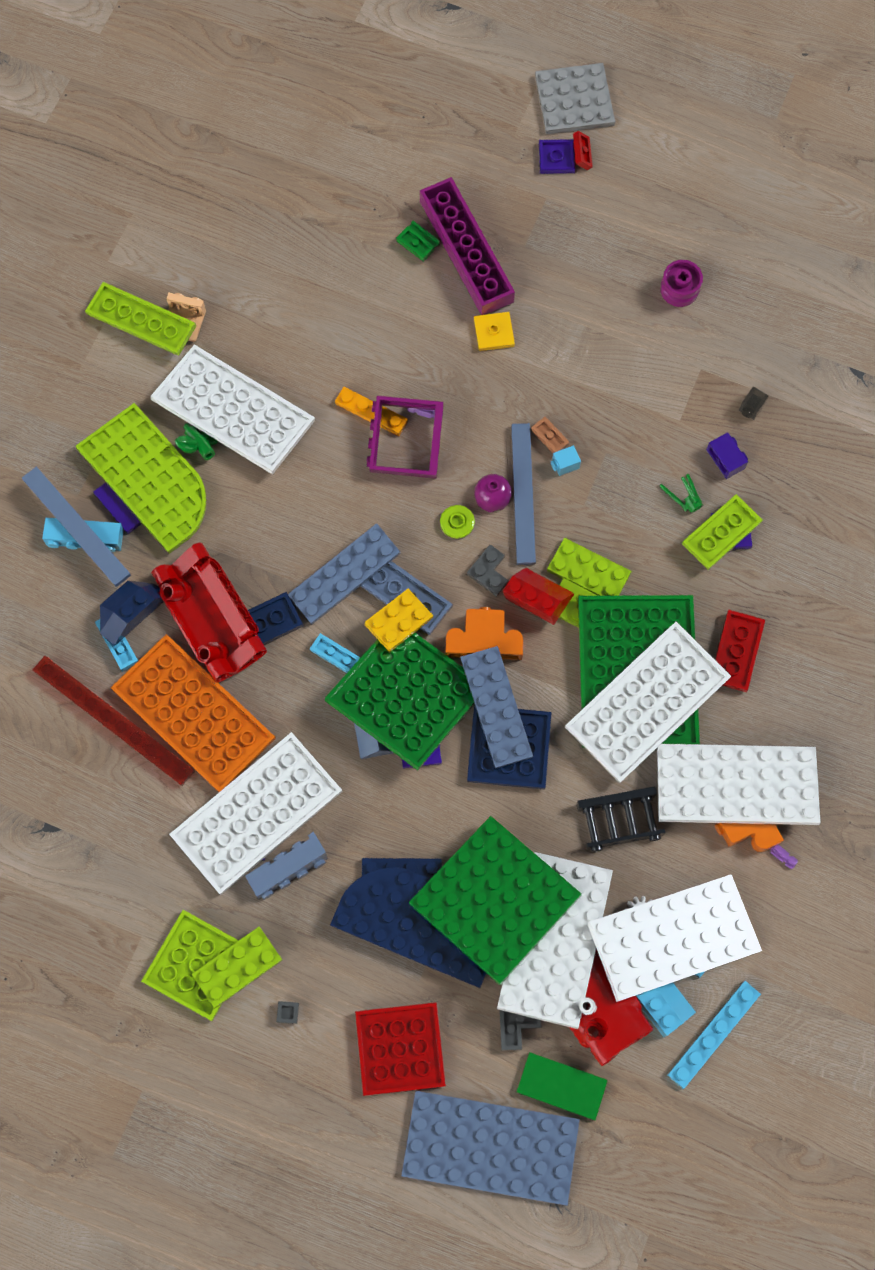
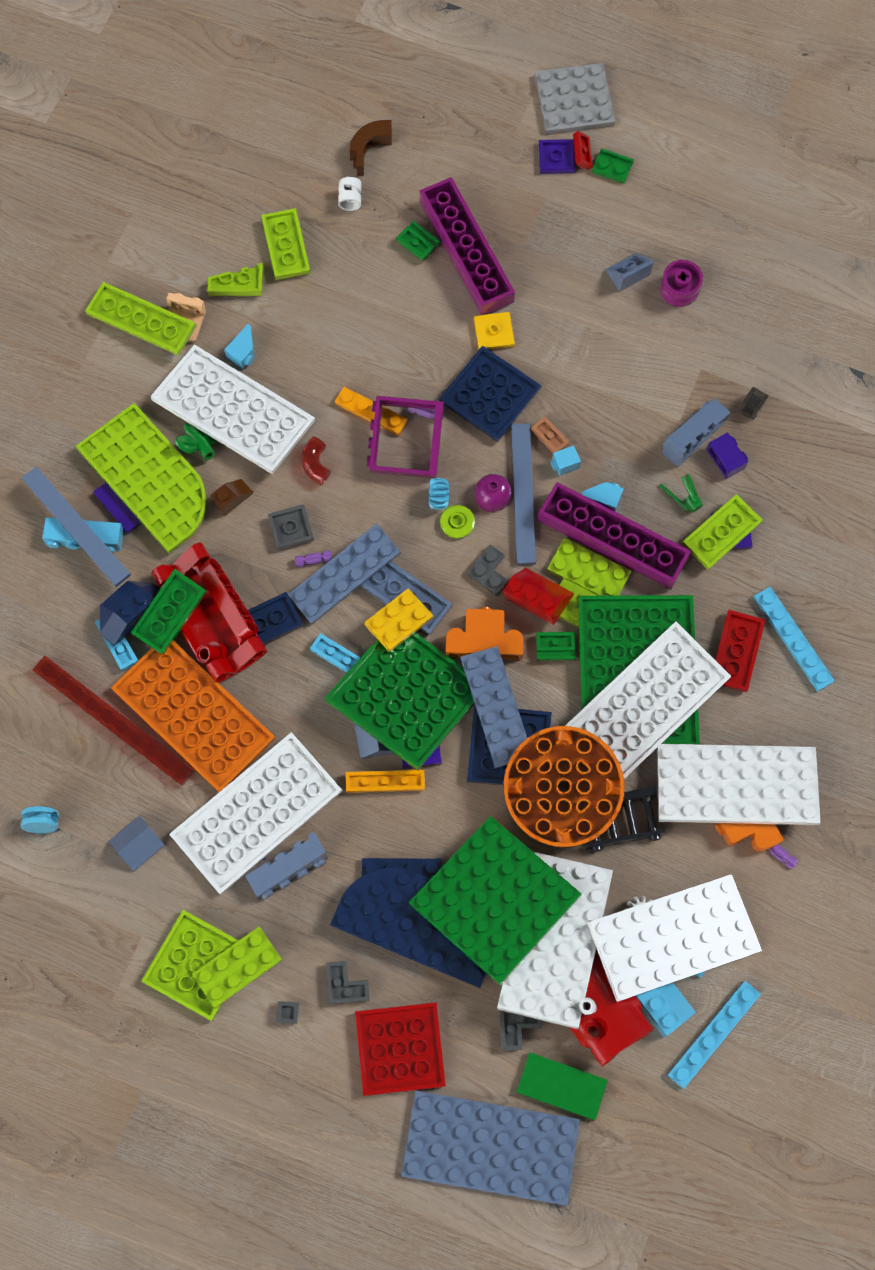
(39, 819): none -> medium azure head
(136, 843): none -> sand blue slope
(169, 611): none -> green plate
(230, 495): none -> reddish brown slope
(241, 283): none -> lime wing
(241, 349): none -> medium azure slope
(285, 244): none -> lime plate
(290, 527): none -> dark grey plate
(310, 461): none -> clear red cylinder
(313, 558): none -> medium lavender axle
(342, 991): none -> dark grey plate
(349, 194): none -> white wheel
(365, 138): none -> reddish brown arch
(385, 781): none -> light orange plate
(438, 493): none -> medium azure gear
(490, 393): none -> dark blue plate
(555, 646): none -> green plate
(593, 782): none -> orange brick
(605, 494): none -> medium azure slope
(612, 166): none -> green plate
(613, 535): none -> magenta brick
(630, 270): none -> sand blue slope
(695, 432): none -> sand blue wedge
(793, 639): none -> medium azure plate

